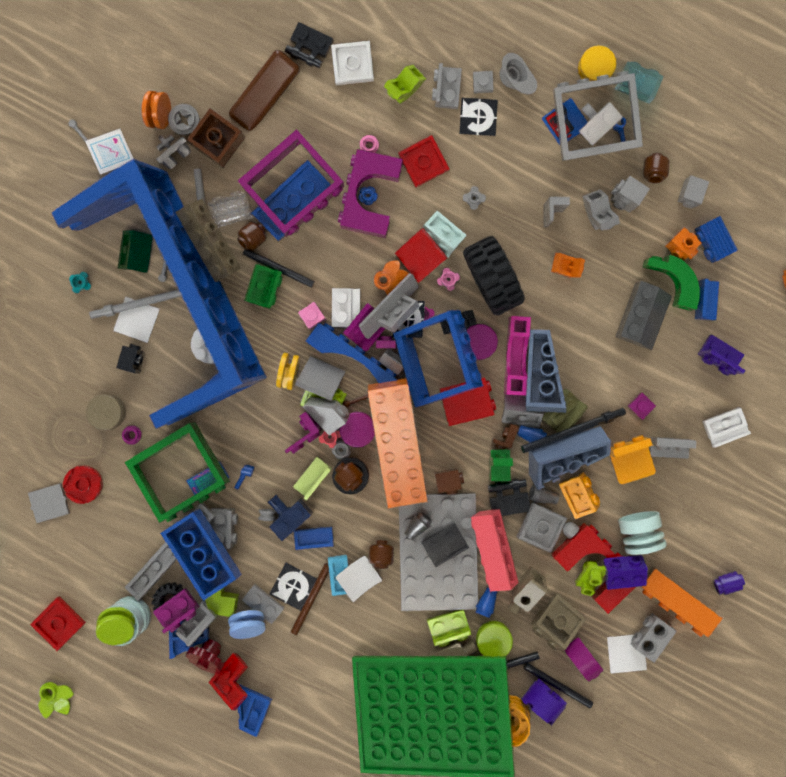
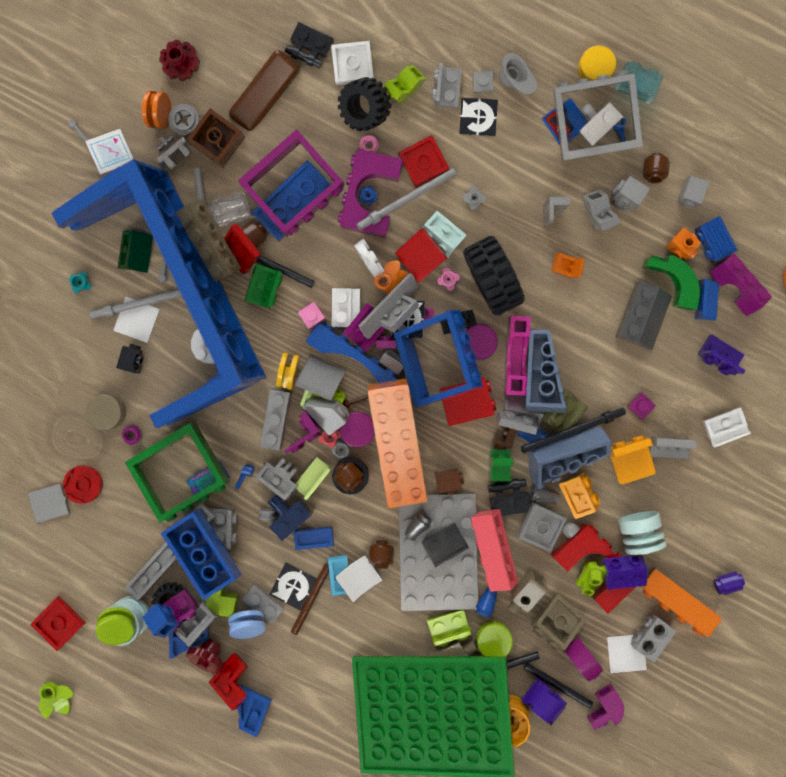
(160, 620): none -> blue brick
(179, 60): none -> dark red plant
(242, 248): none -> red tile
(275, 418): none -> light grey arch
(279, 478): none -> light grey hinge
(351, 107): none -> black tyre
(369, 258): none -> white plate
(376, 216): none -> light grey bar
(511, 420): none -> light grey plate
(611, 708): none -> magenta brick
(733, 271): none -> magenta arch

